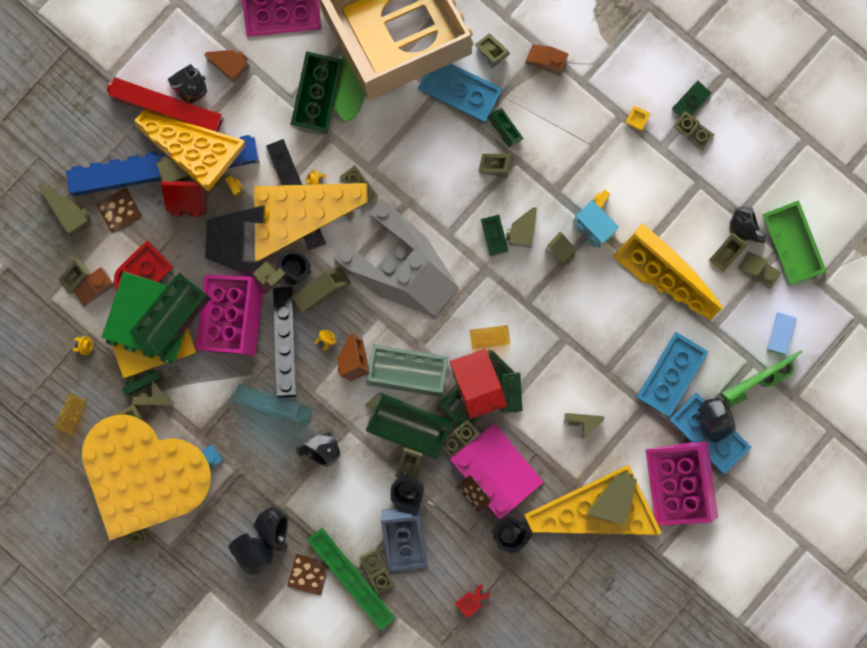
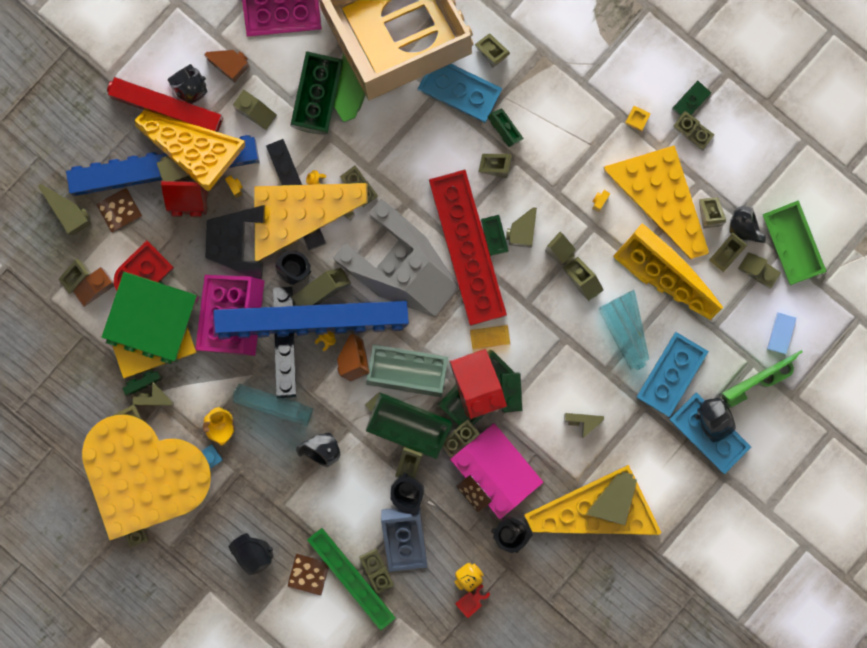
(70, 414): clear yellow plate -> none
(85, 345): yellow plate -> none
(170, 315): dark green slope -> none
(219, 425): none -> yellow hair
(254, 109): none -> olive slope
(268, 277): olive slope -> none
(272, 527): black helmet -> none
(310, 318): none -> blue brick
(467, 247): none -> red plate
(468, 577): none -> yellow head
(547, 58): dark orange slope -> none
(583, 278): none -> olive slope
(595, 224): medium azure brick -> none
(626, 327): none -> clear light blue slope
(662, 192): none -> yellow wing
(682, 484): dark pink slope -> none
(711, 213): none -> olive slope

